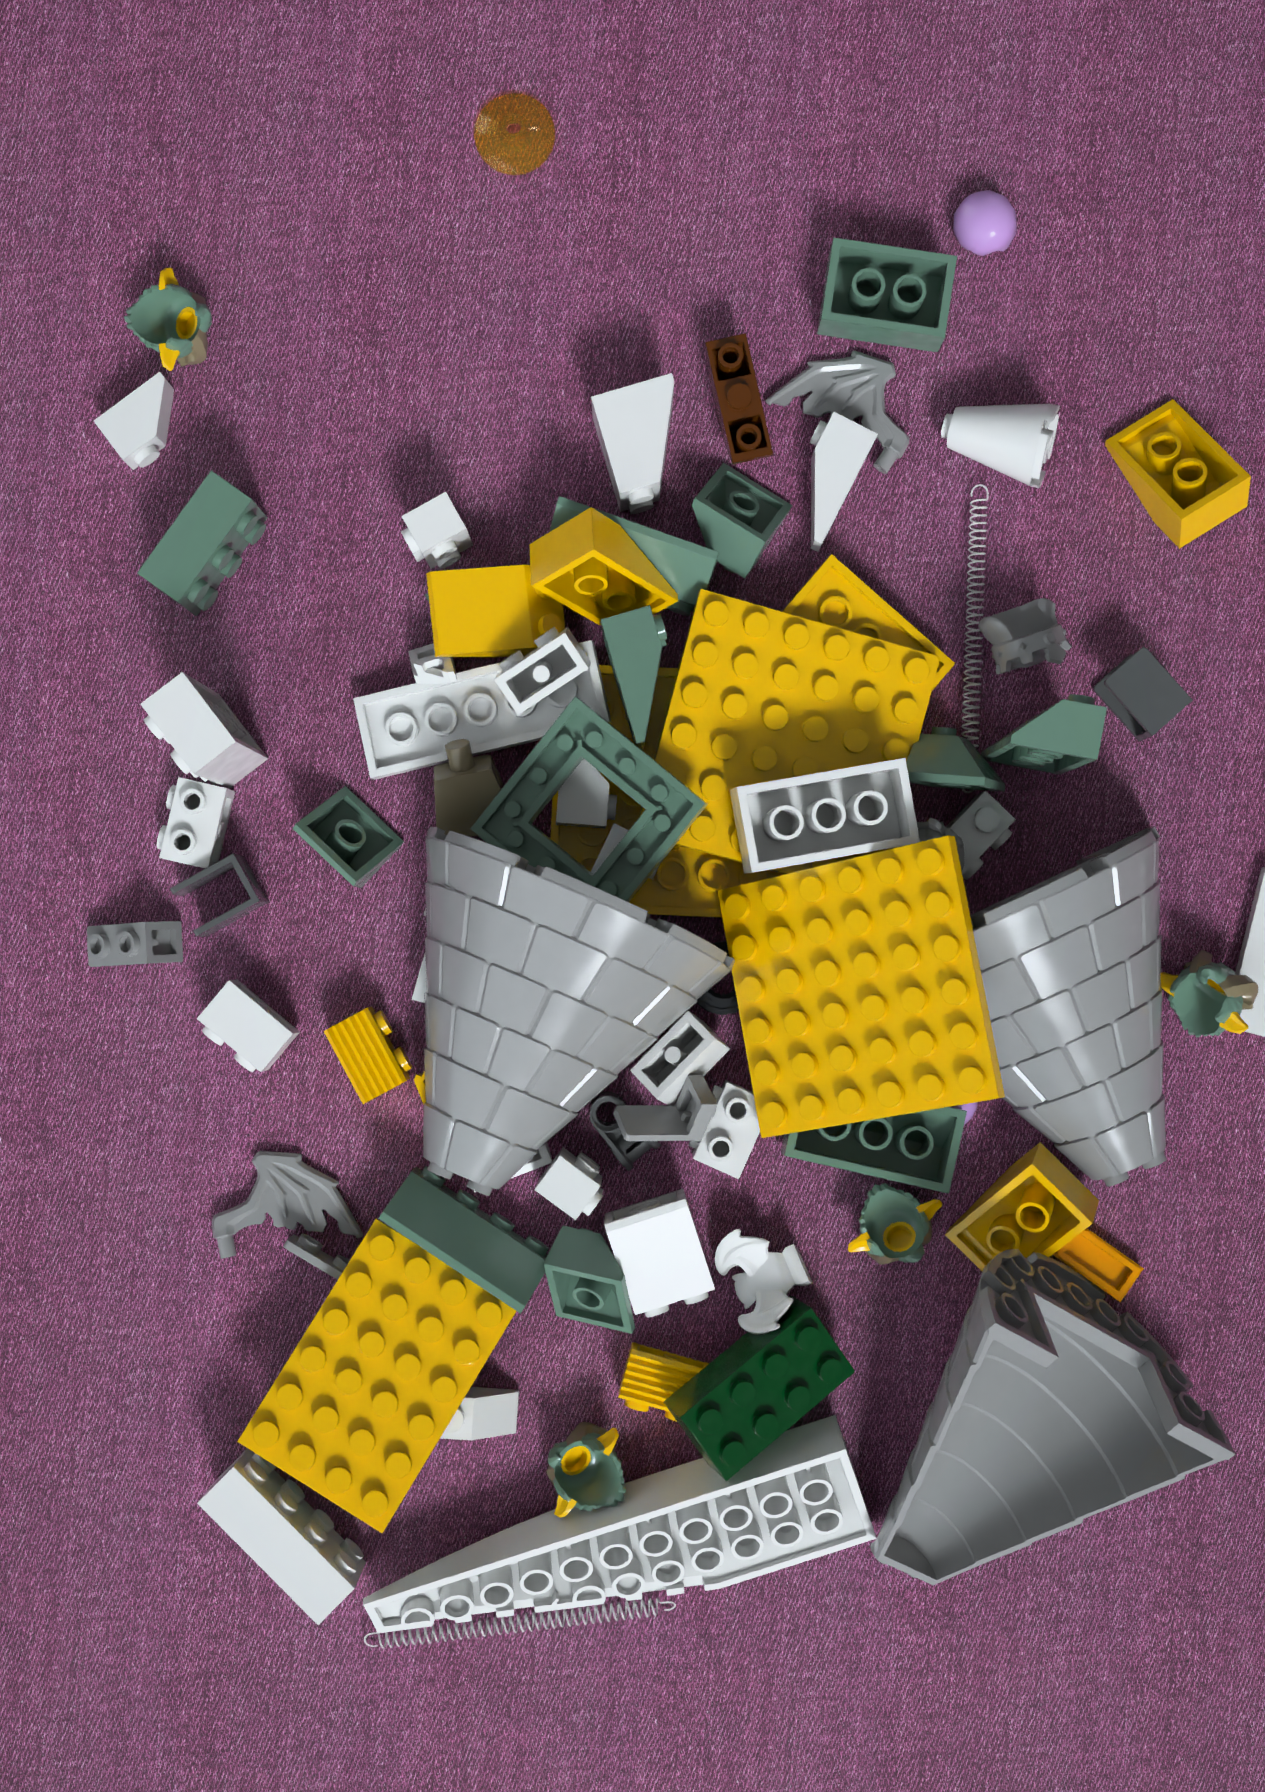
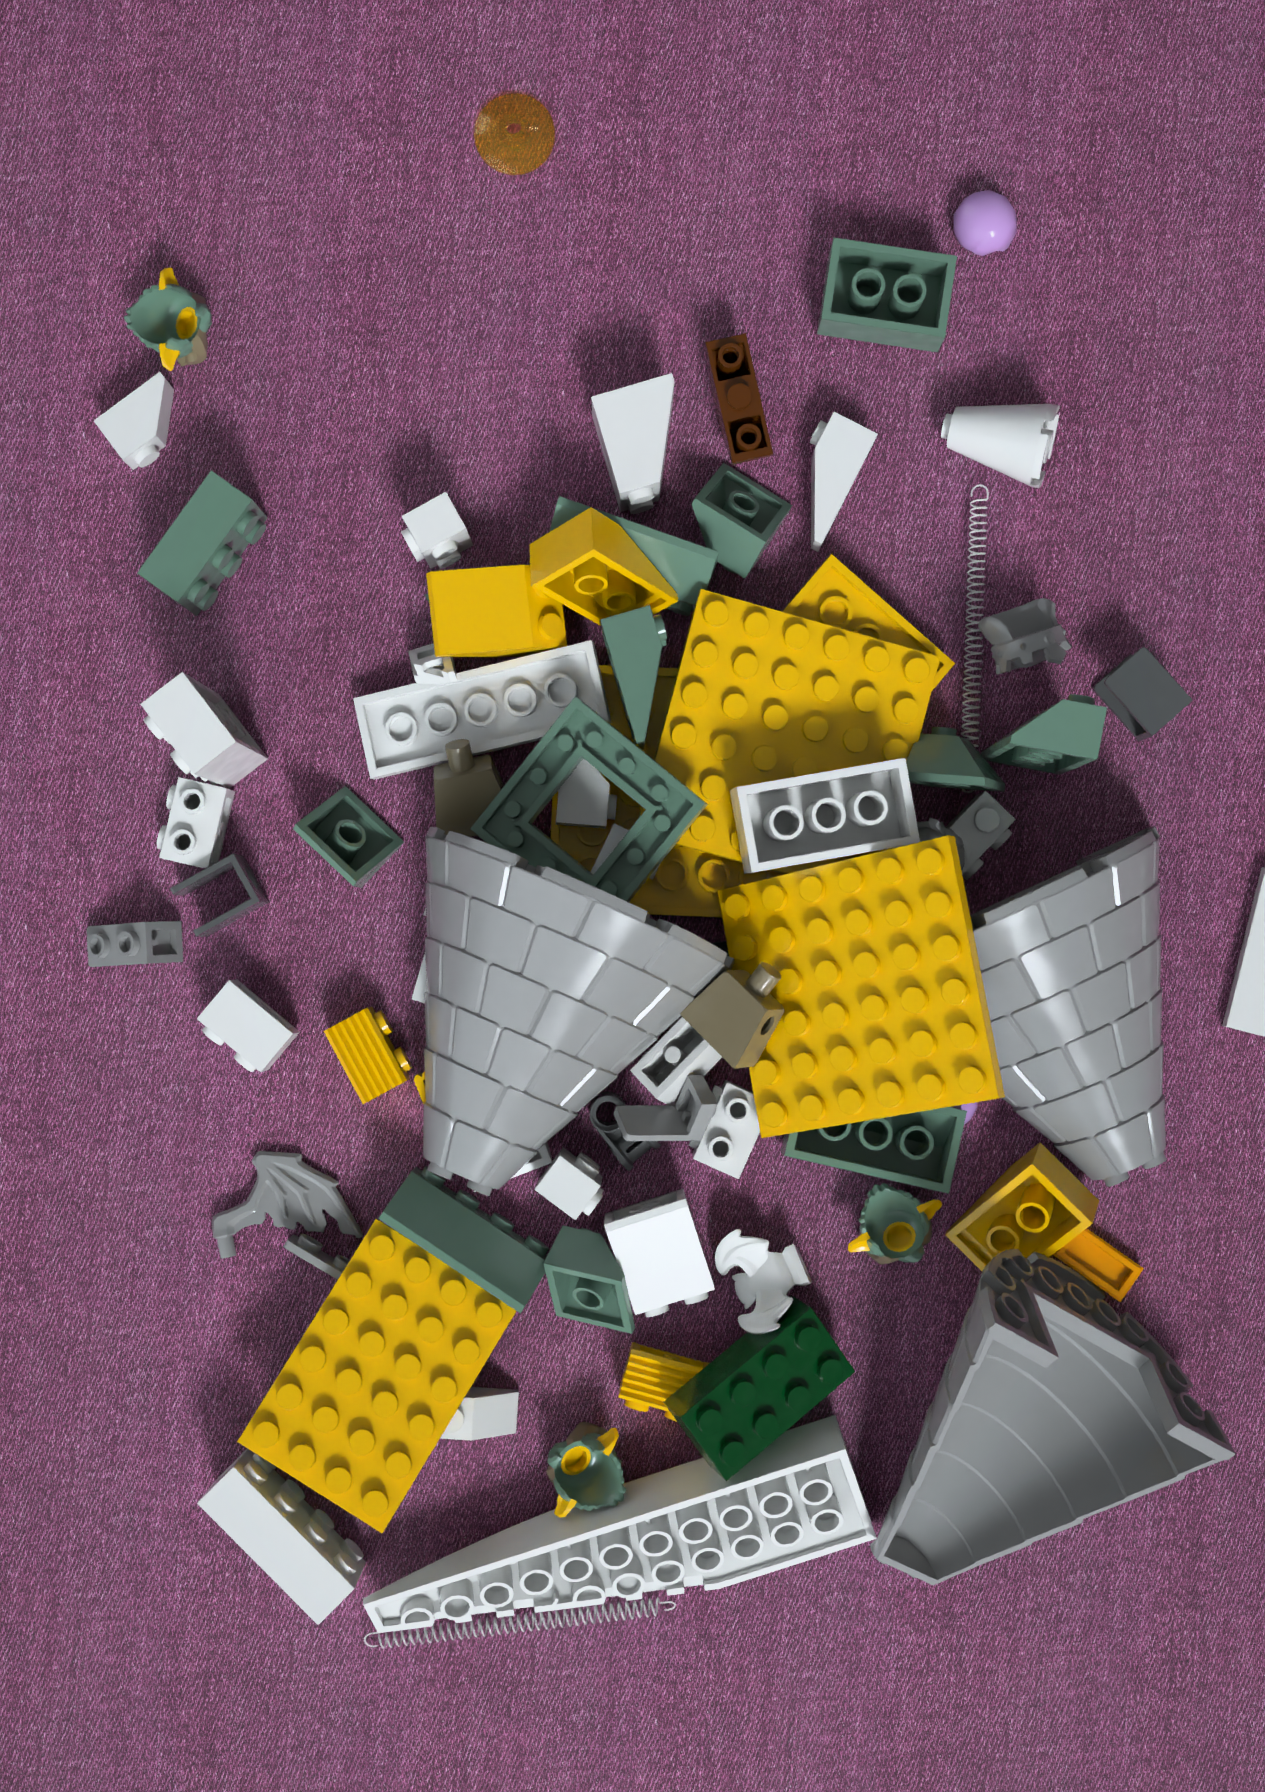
(541, 671): white brick -> none
(737, 1014): none -> dark tan torso
(852, 389): light grey animal -> none
(1179, 473): yellow slope -> none
(1209, 996): sand green hair -> none

